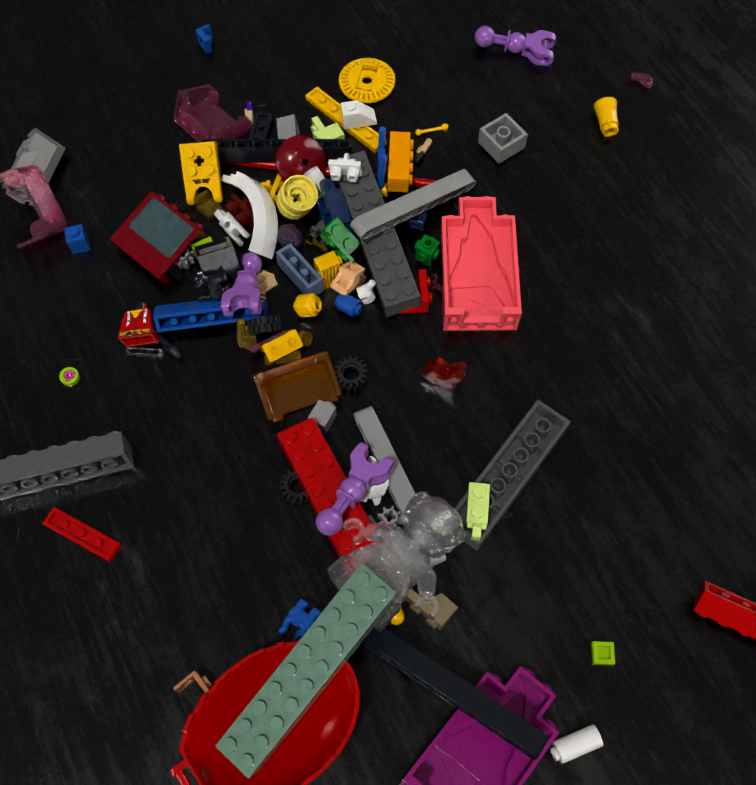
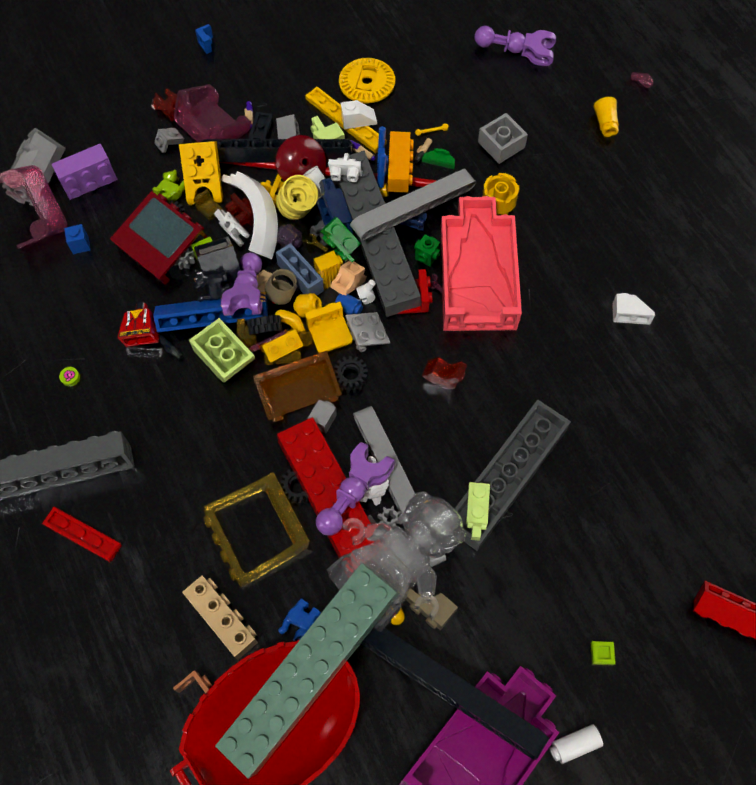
(84, 171): none -> medium lavender brick
(167, 105): none -> clear red animal
(167, 137): none -> light grey bracket
(168, 187): none -> lime animal
(220, 617): none -> tan brick
(221, 350): none -> yellowish green brick
(279, 291): none -> dark tan helmet
(286, 514): none -> clear yellow windscreen
(291, 319): none -> yellow arm
(328, 327): none -> yellow bracket
(358, 148): none -> piece
(366, 330): none -> light grey hinge
(439, 157): none -> green tile
(504, 189): none -> yellow brick
(631, 310): none -> white slope

